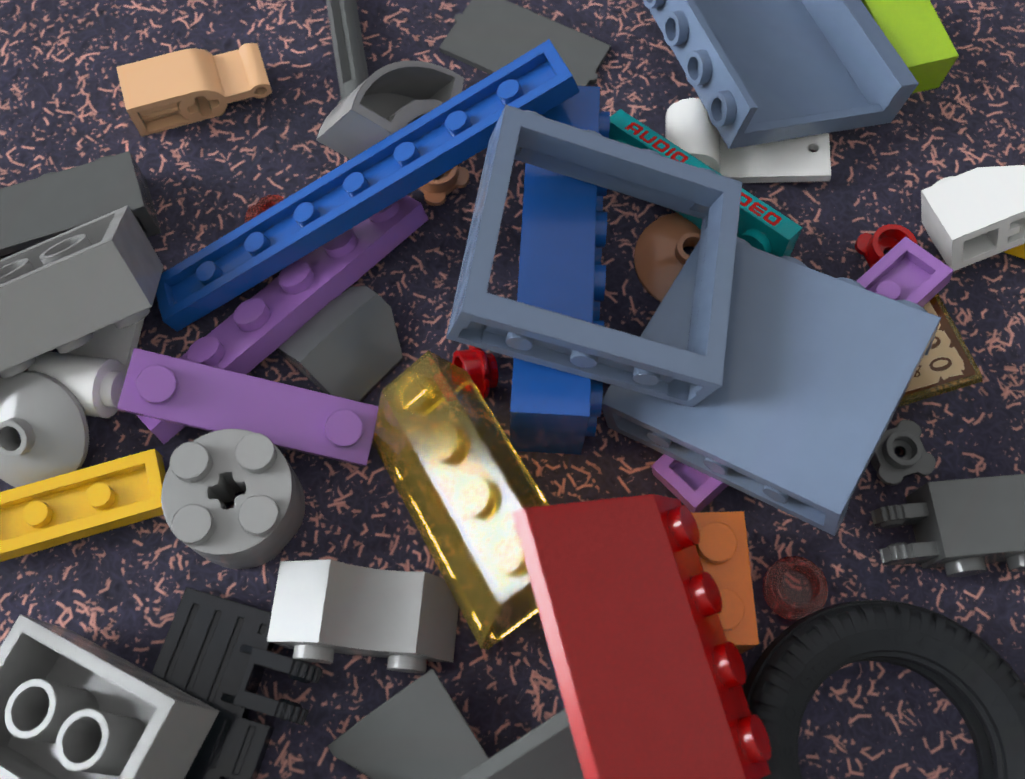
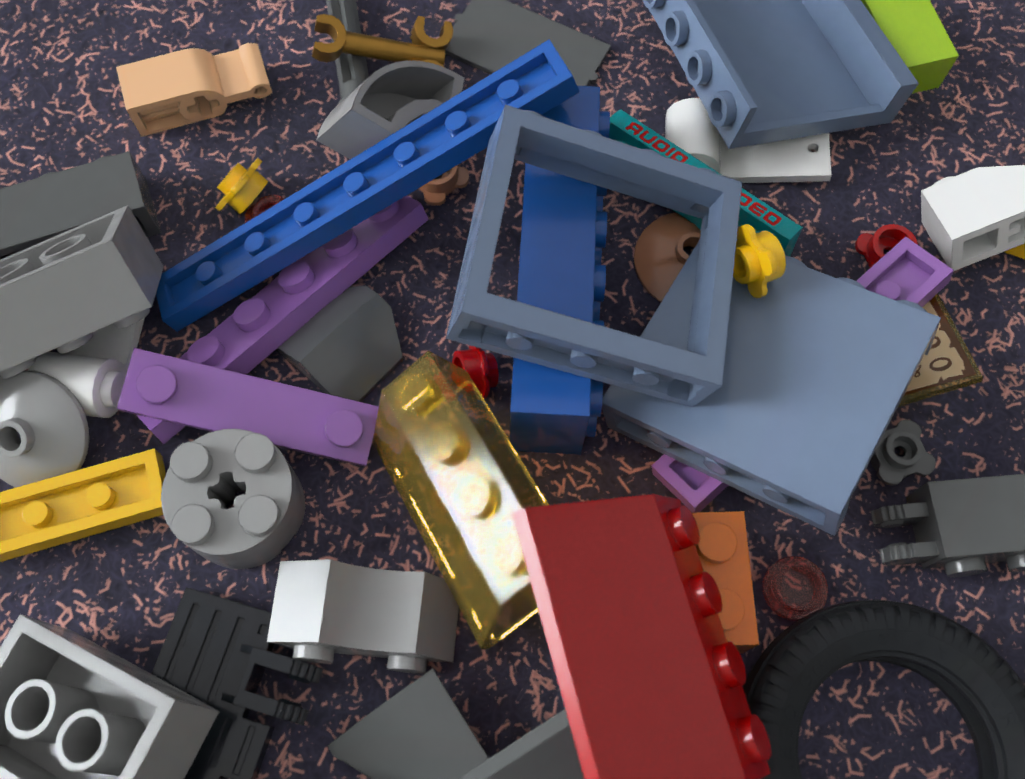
(241, 186): none -> yellow plate
(421, 49): none -> pearl gold bar
(757, 259): none -> yellow plate

